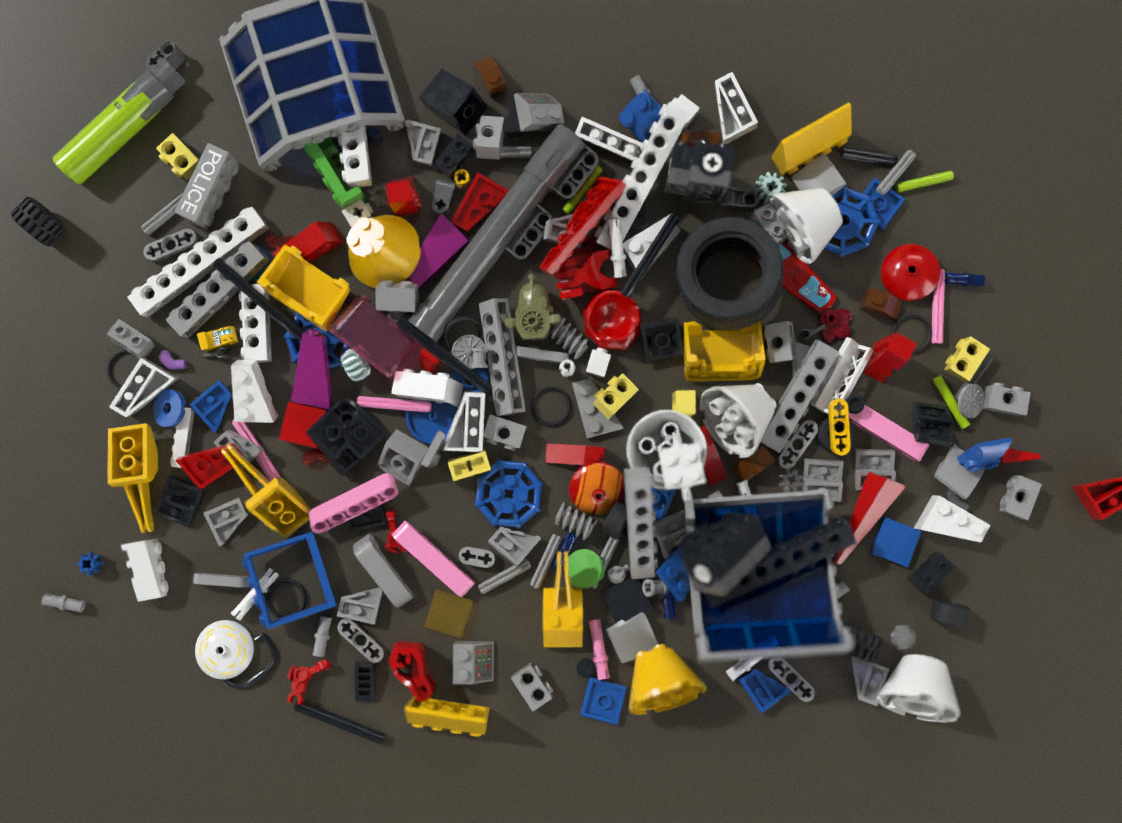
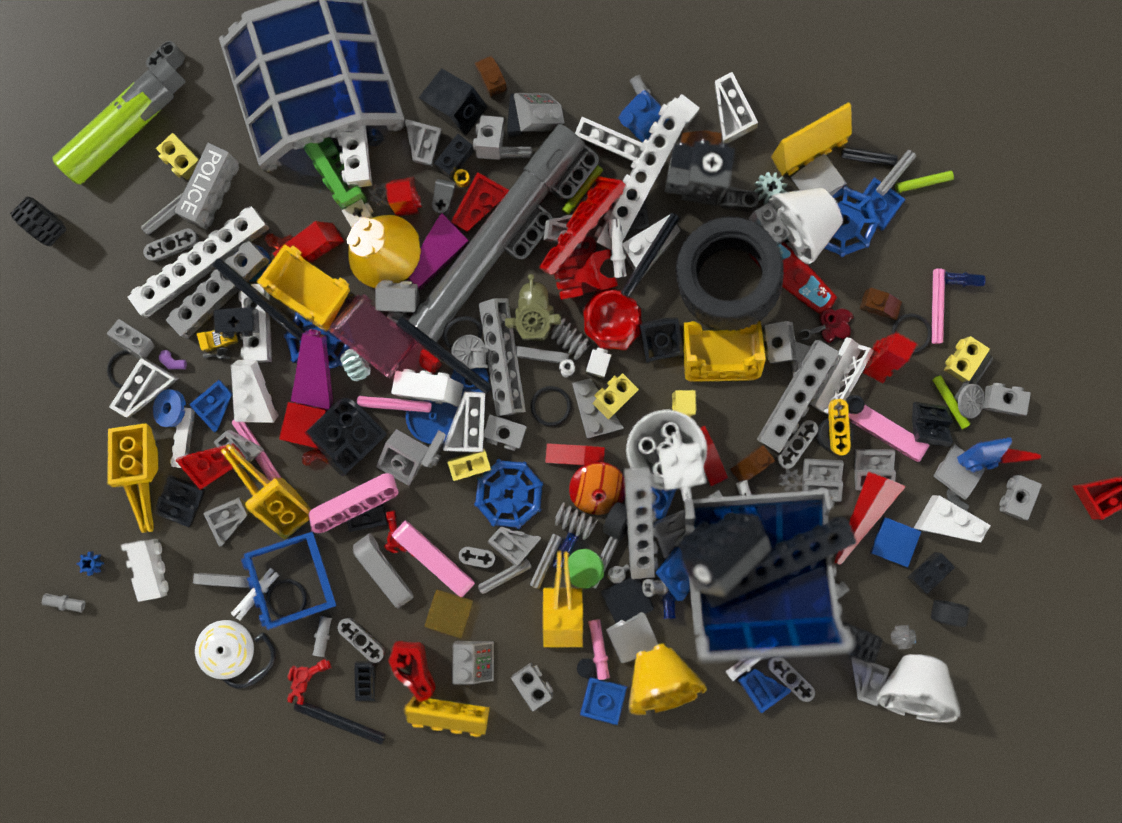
(226, 319): none -> black brick
(361, 606): light grey wing -> none
(737, 416): white cone -> none
(909, 285): red dish -> none

